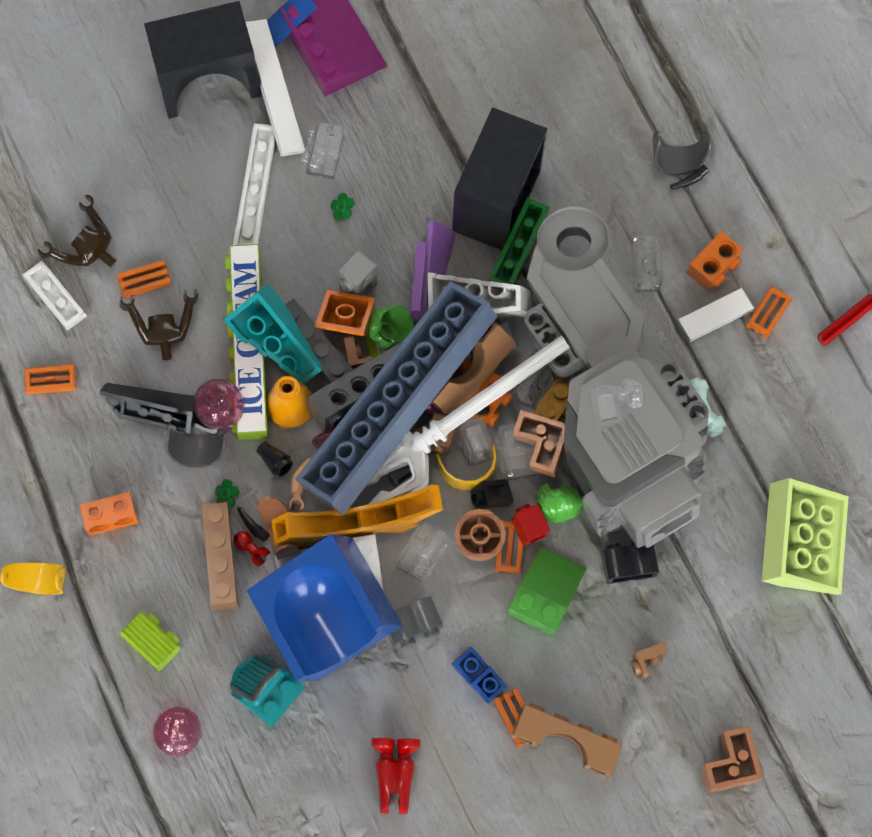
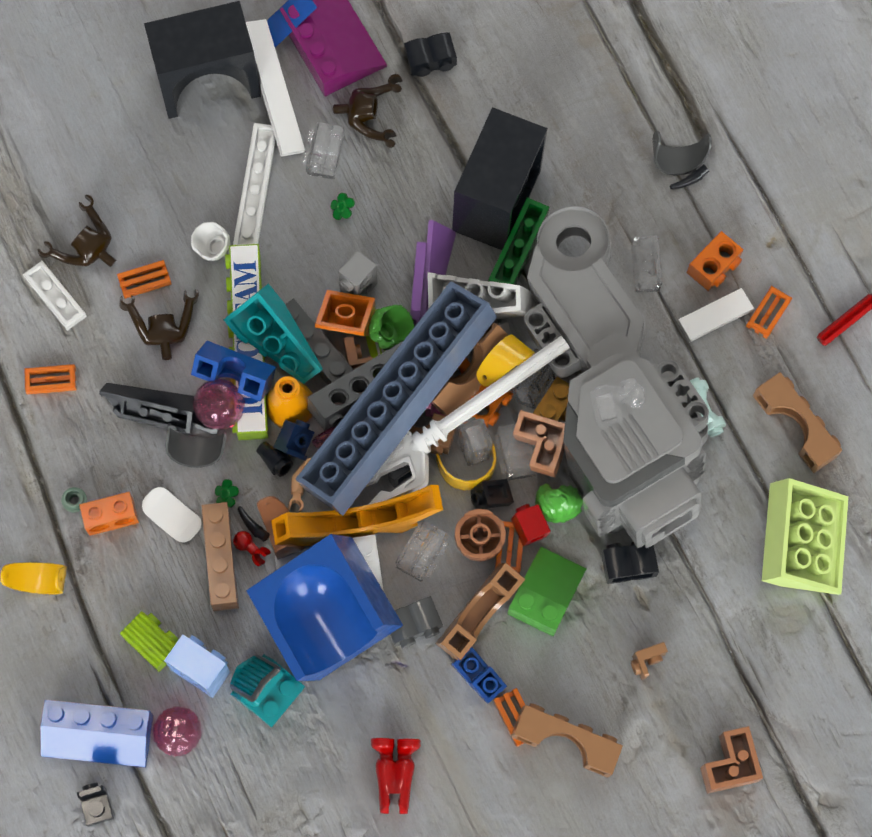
(69, 494): none -> sand green plate
(95, 733): none -> slope
(95, 804): none -> bracket
(171, 514): none -> white sticker
(197, 665): none -> light blue brick
(210, 241): none -> white hair
(218, 362): none -> blue arch
(294, 438): none -> dark blue brick
(364, 106): none -> dark brown piece
(430, 54): none -> black brick
(486, 601): none -> medium nougat arch
(502, 359): none -> yellow piece
(779, 397): none -> medium nougat arch

